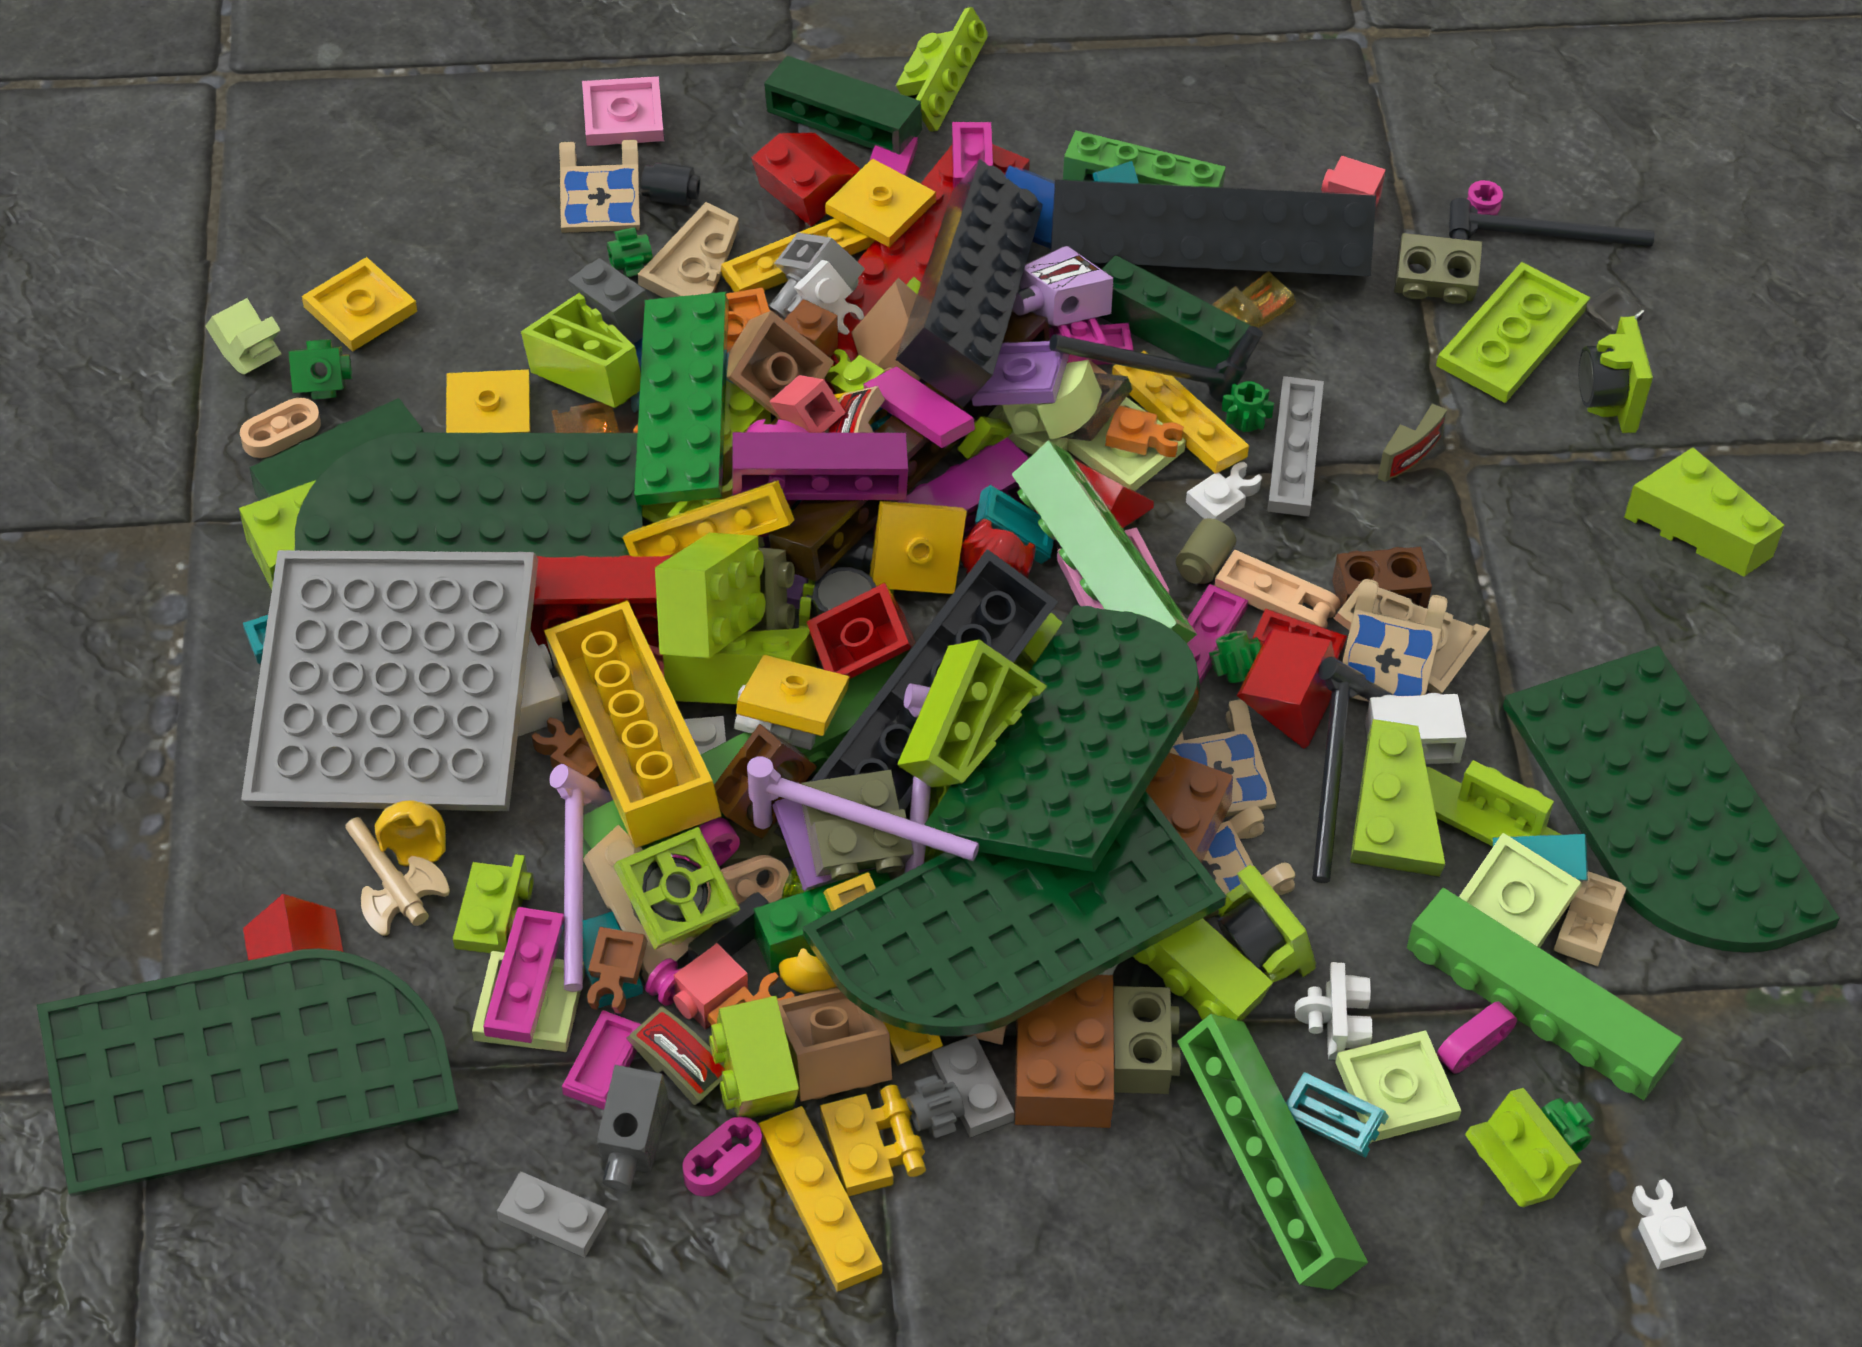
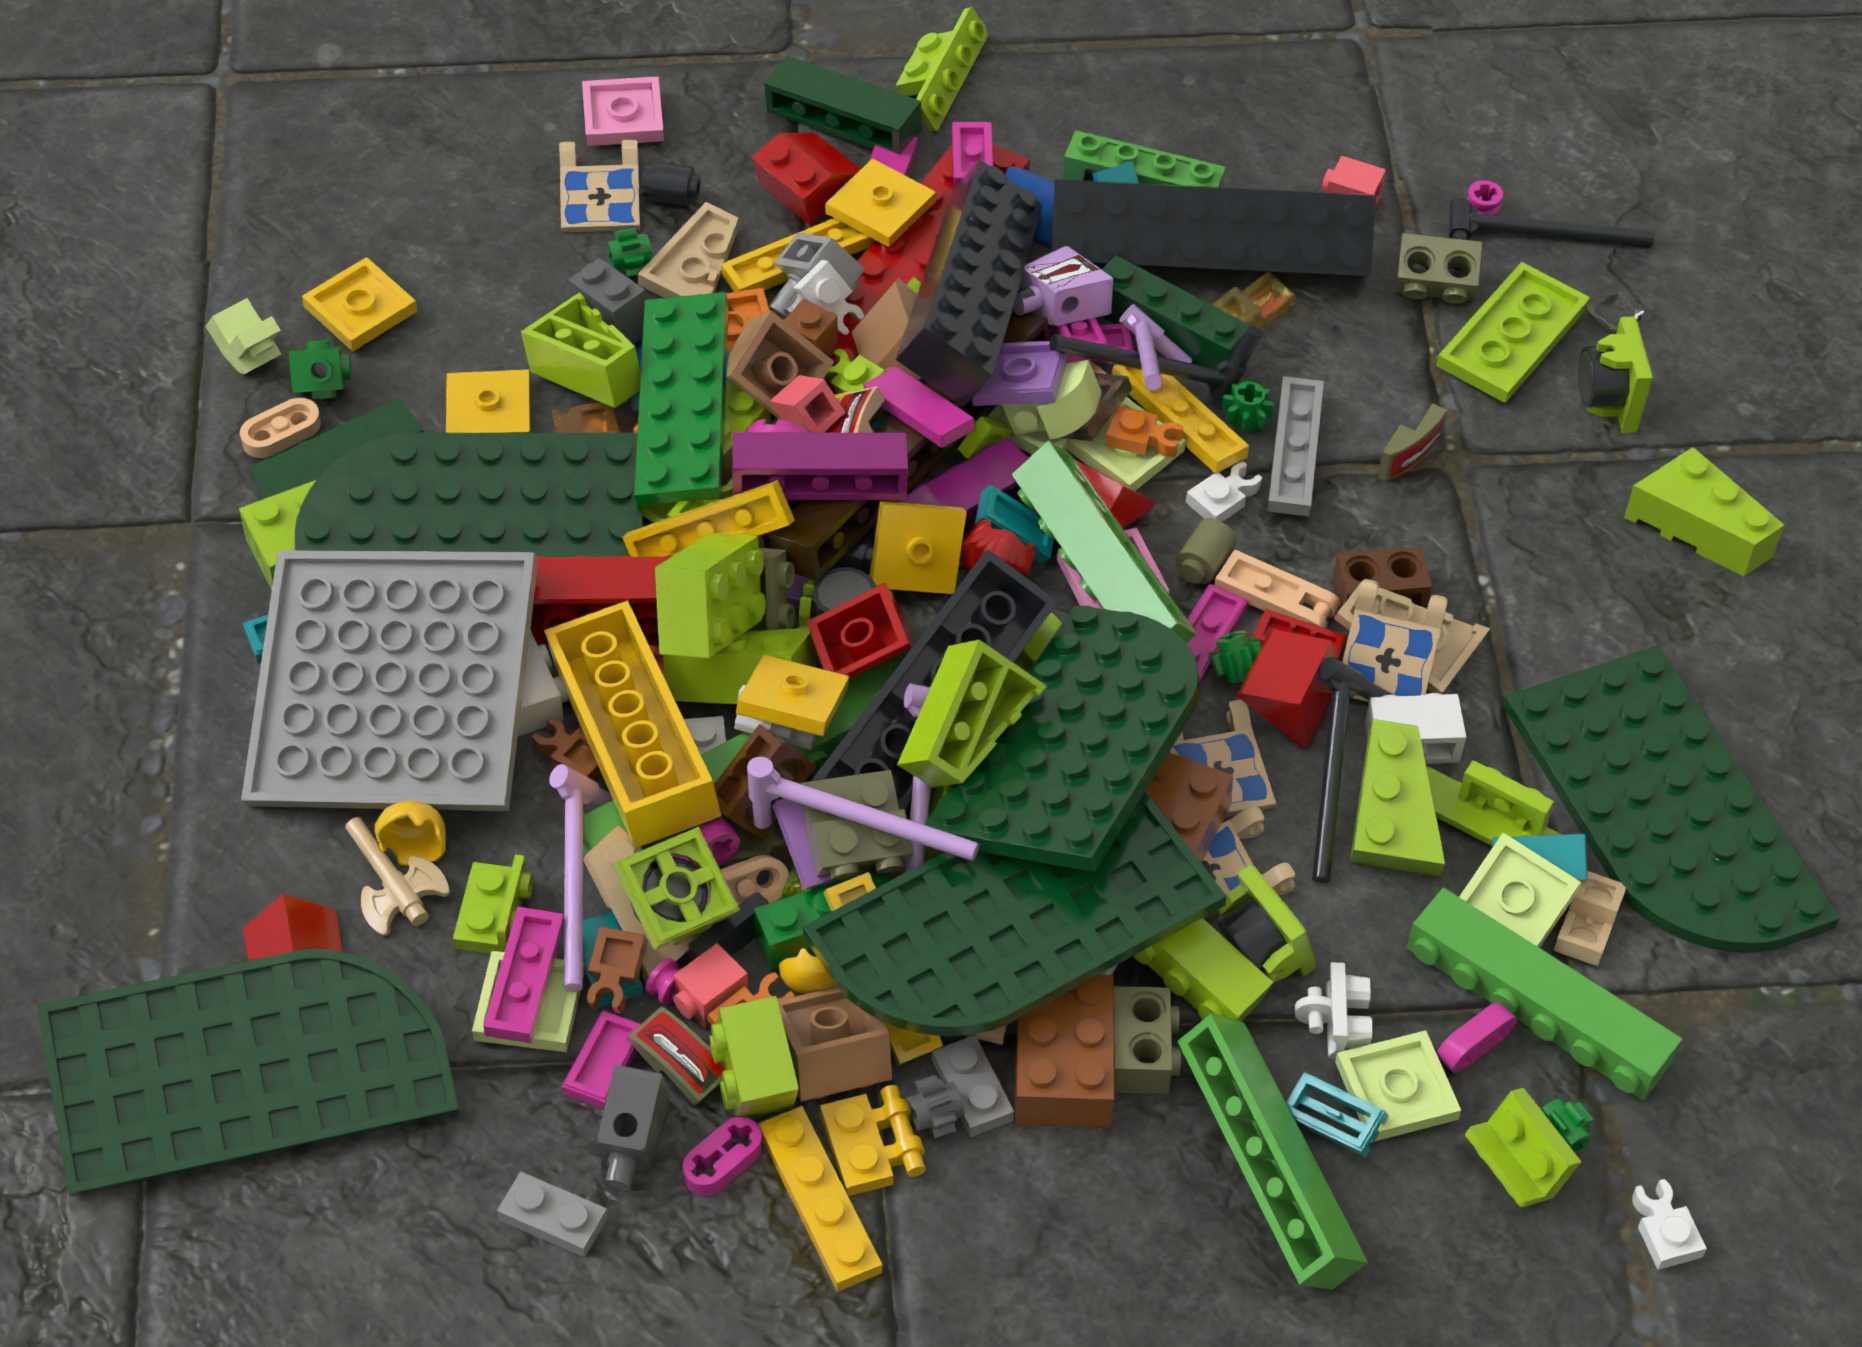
(1148, 338): none -> lavender bar

